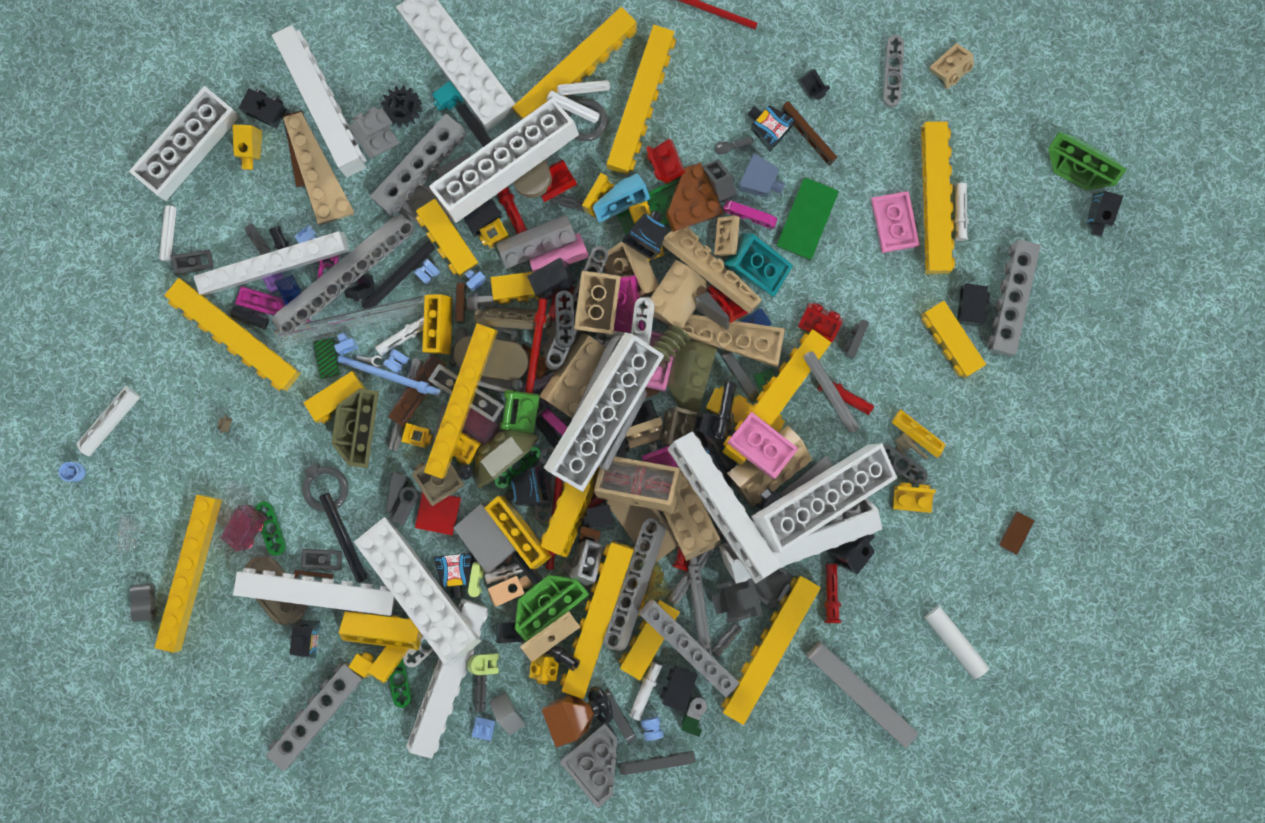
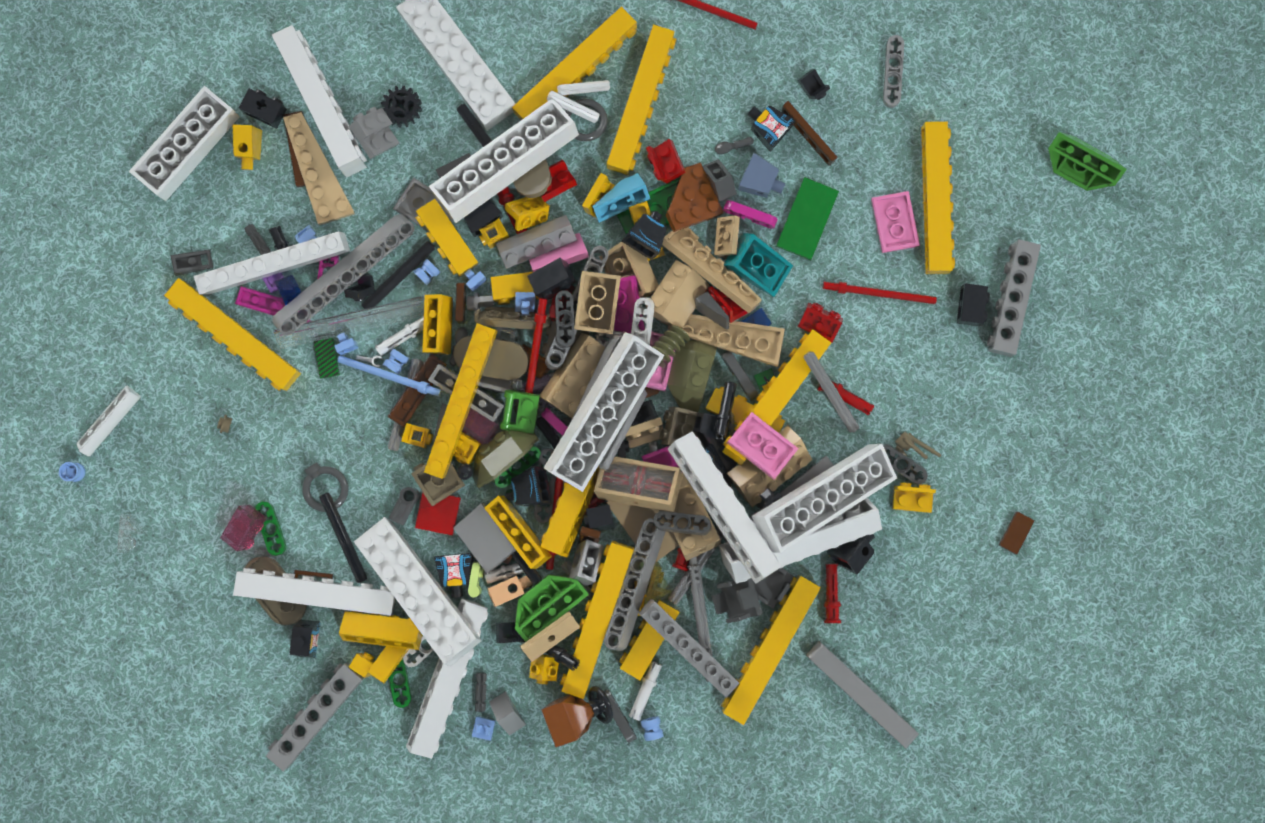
(143, 602): dark grey axle -> none
(167, 233): white axle -> none
(188, 573): yellow brick -> none
(249, 317): black axle -> none
(319, 559): dark grey slope -> none
(325, 402): yellow brick -> none
(355, 427): olive wedge -> none
(398, 483): dark grey slope -> none
(419, 155): light grey brick -> none
(446, 97): teal brick -> none
(478, 664): yellowish green plate -> none
(524, 302): none -> light blue tile
(528, 212): none -> yellow bracket
(568, 202): dark grey axle -> none
(594, 764): light grey plate -> none
(657, 762): dark grey beam -> none
(679, 688): black brick -> none
(687, 530): none -> dark grey beam
(695, 709): leg -> none
(726, 639): dark grey axle -> none
(842, 288): none -> red bar
(852, 346): dark grey plate -> none
(918, 433): yellow tile -> none
(953, 65): tan bracket -> none
(953, 340): yellow brick -> none
(956, 642): white brick -> none
(961, 212): white pin -> none
(1103, 202): black torso -> none

